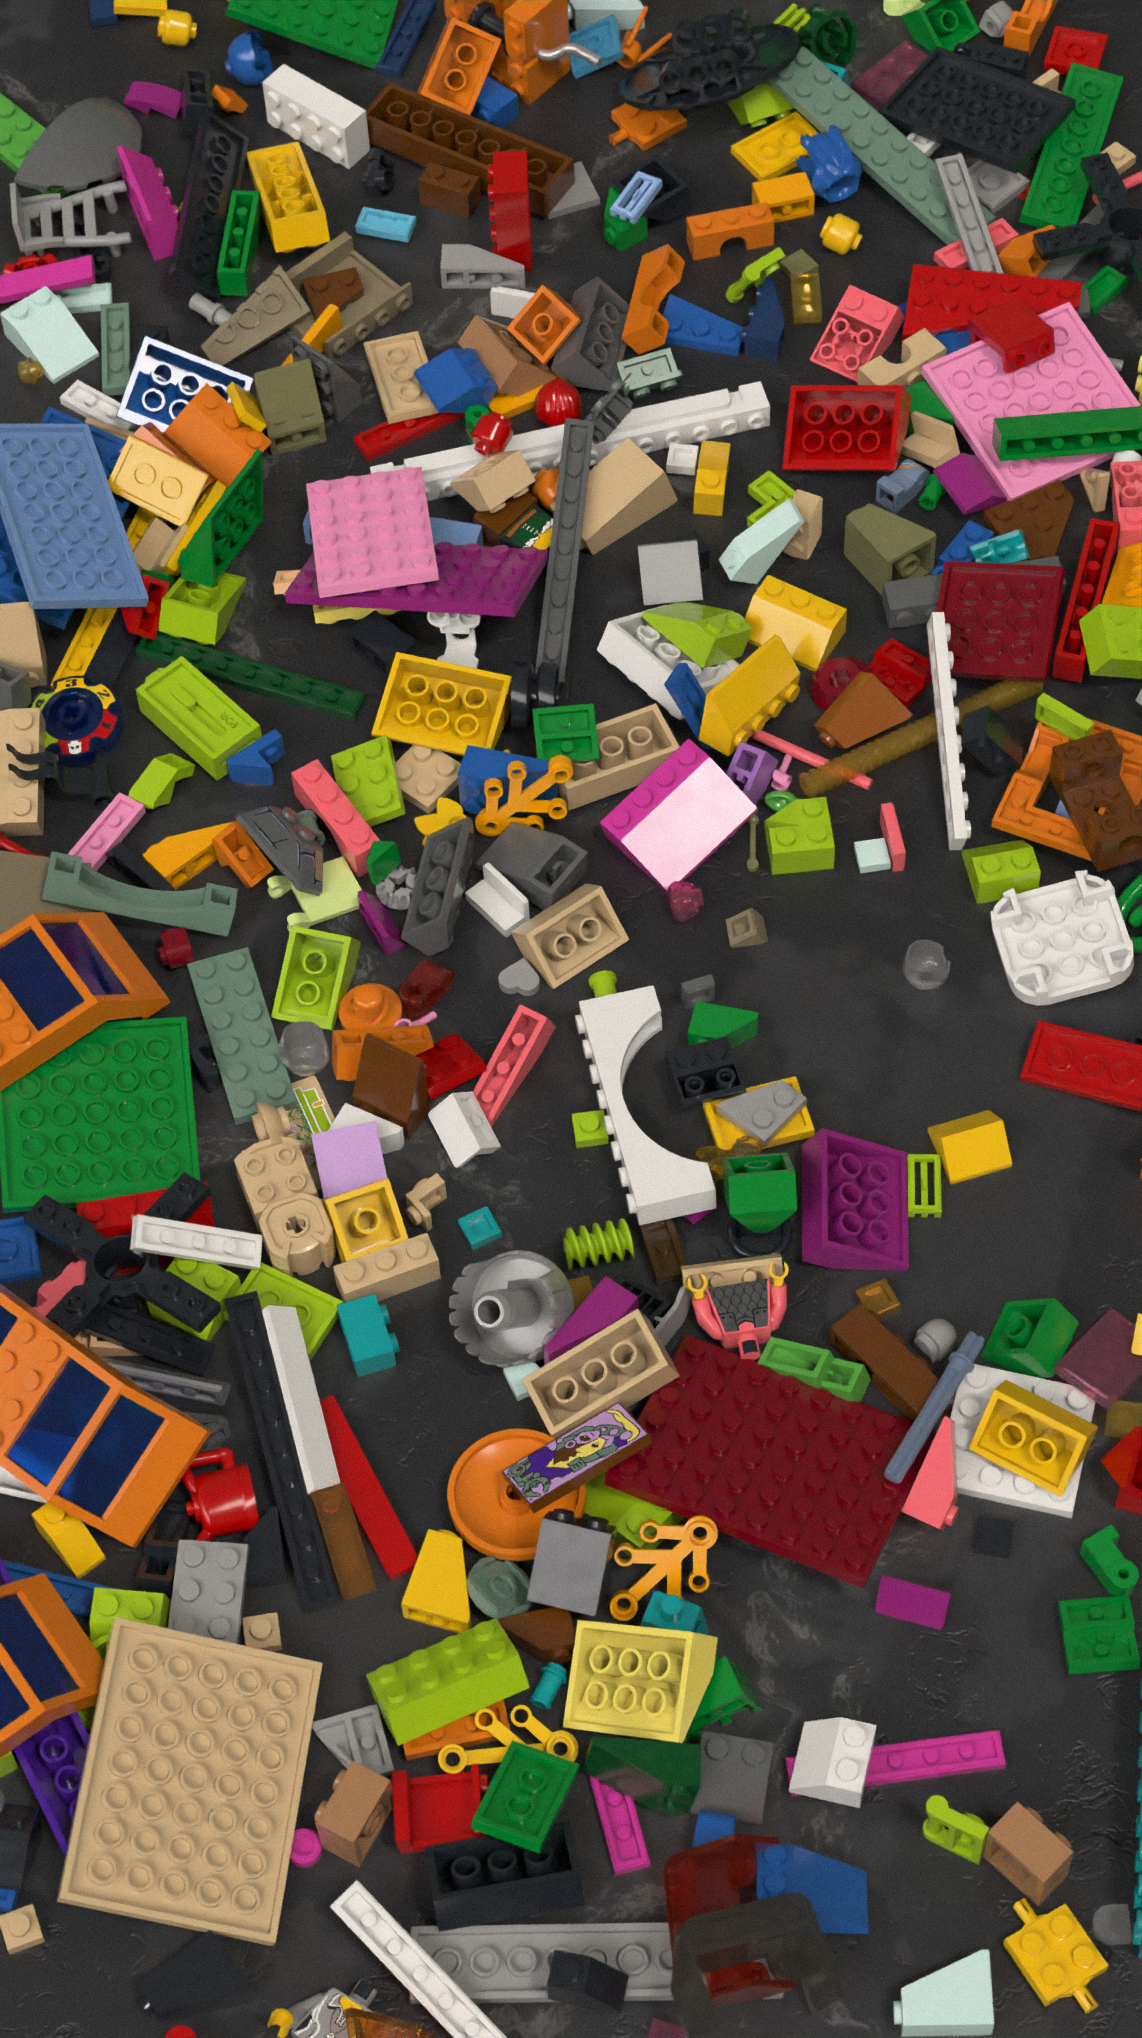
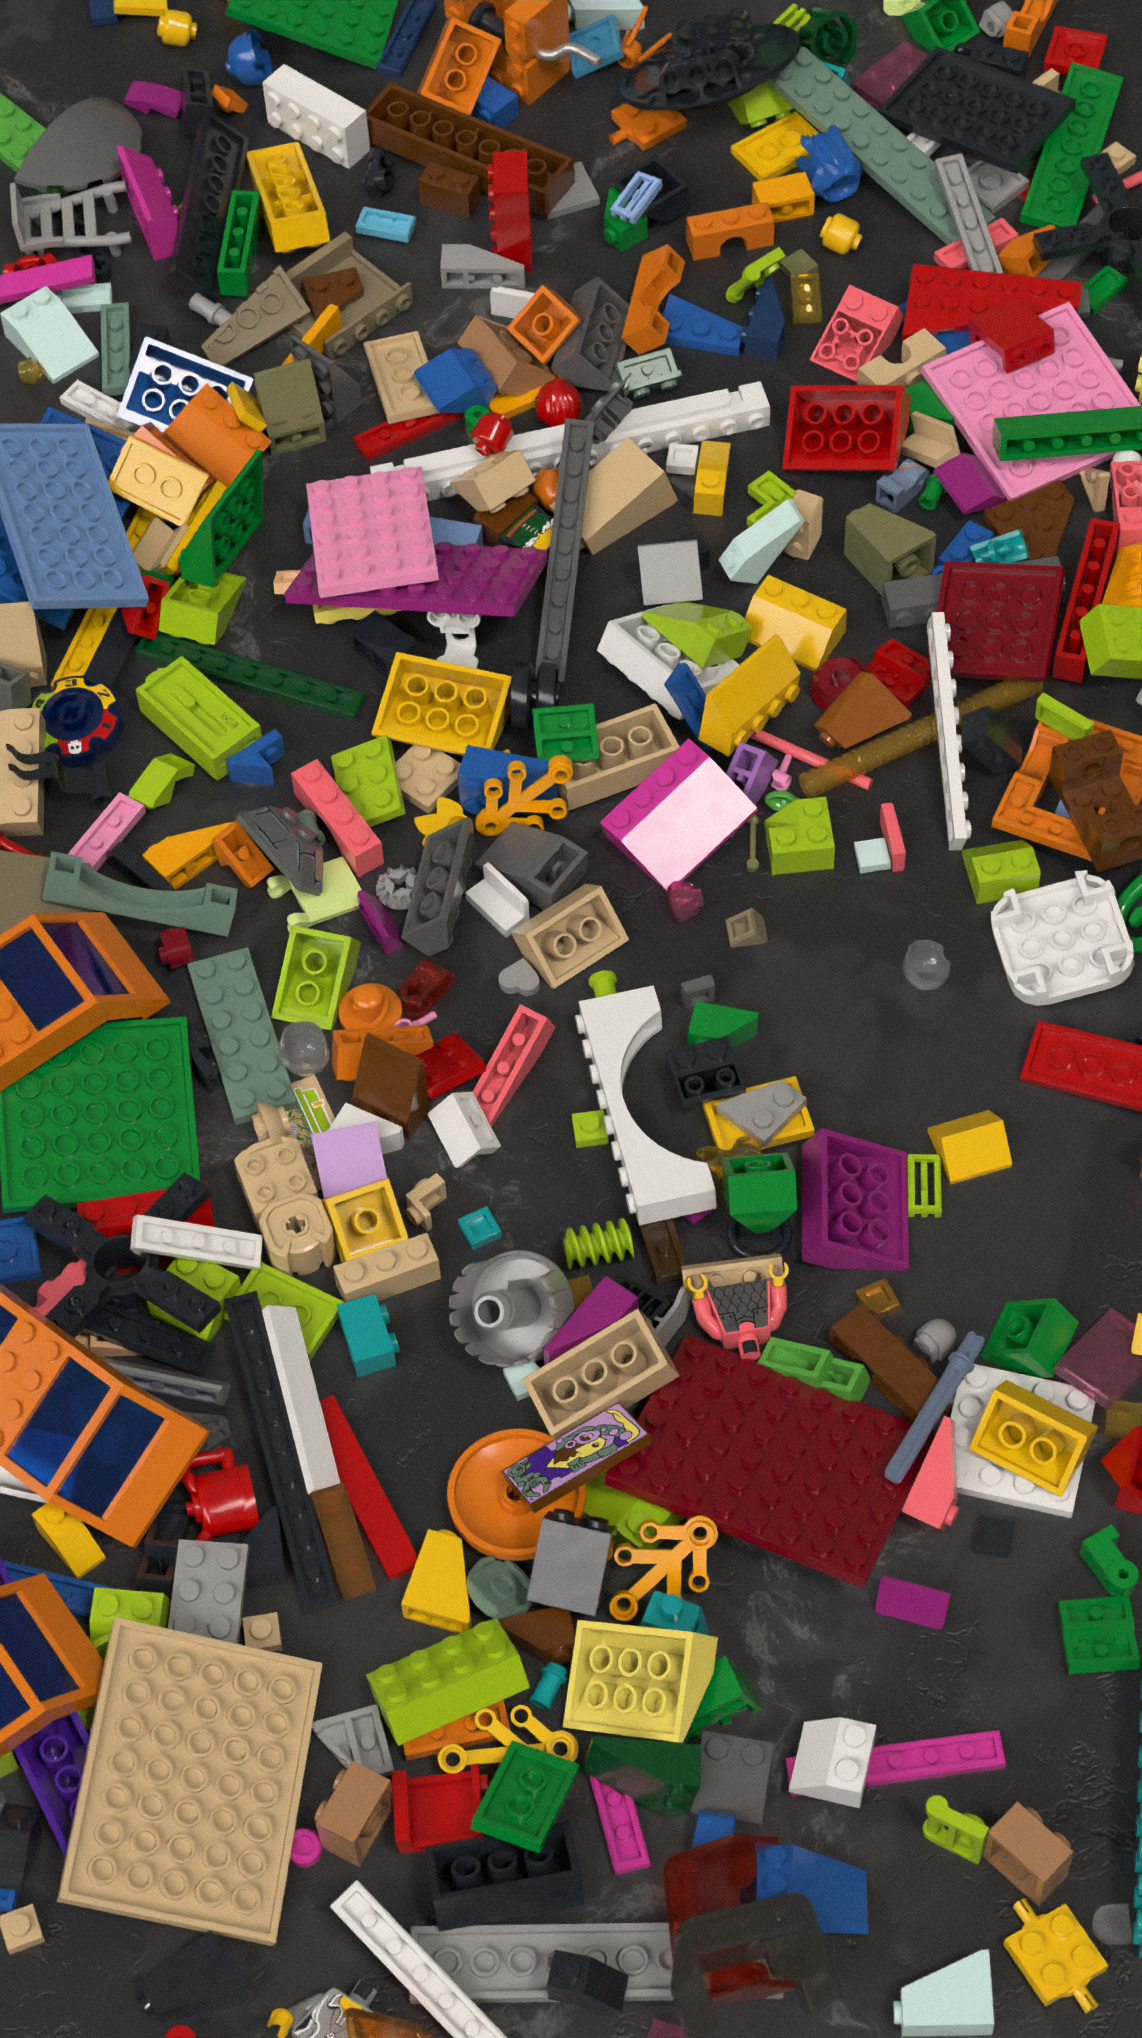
(382, 860): green slope -> none

